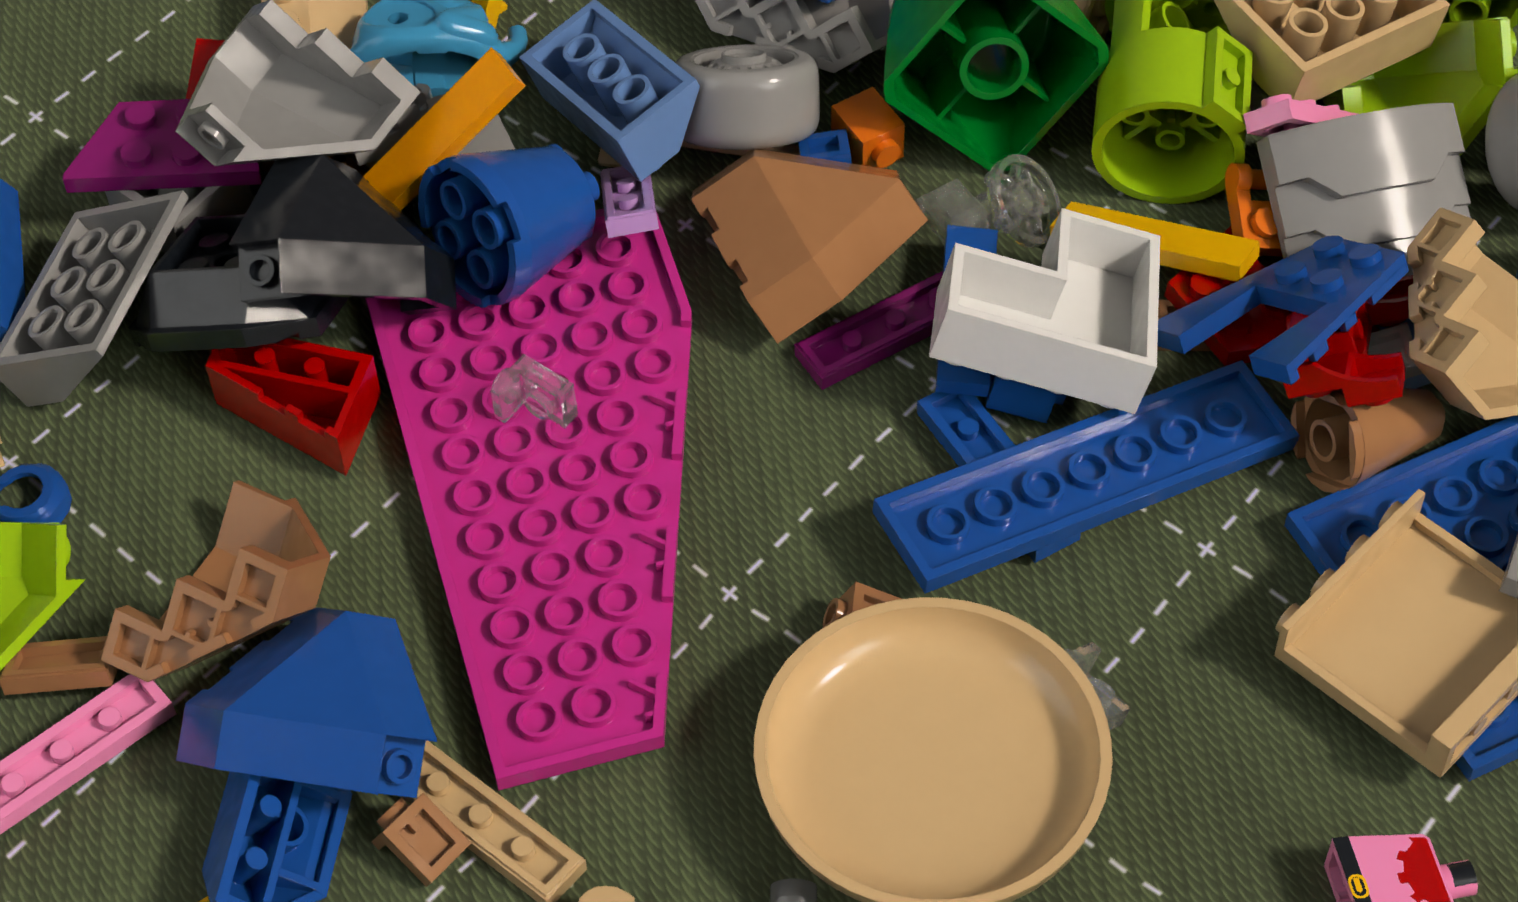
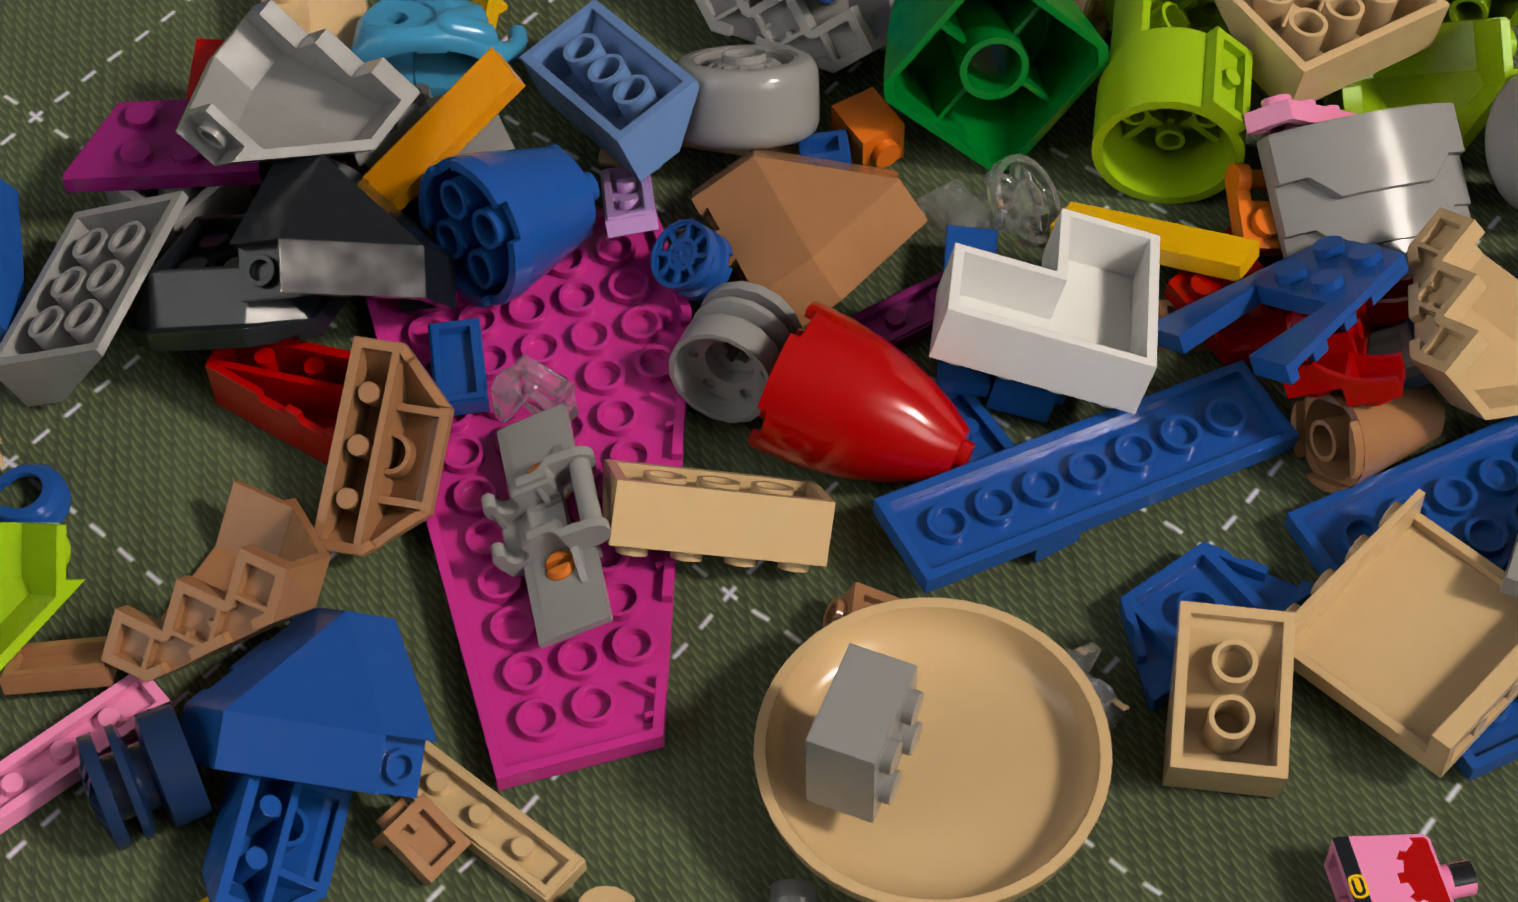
(143, 776): none -> dark blue wheel
(383, 450): none -> medium nougat wedge
(459, 364): none -> blue tile
(539, 540): none -> light grey piece
(693, 261): none -> blue wheel
(716, 515): none -> tan slope
(731, 350): none -> light grey wheel
(857, 407): none -> red cylinder
(863, 733): none -> light grey brick
(1200, 576): none -> blue wing
(1230, 700): none -> tan slope

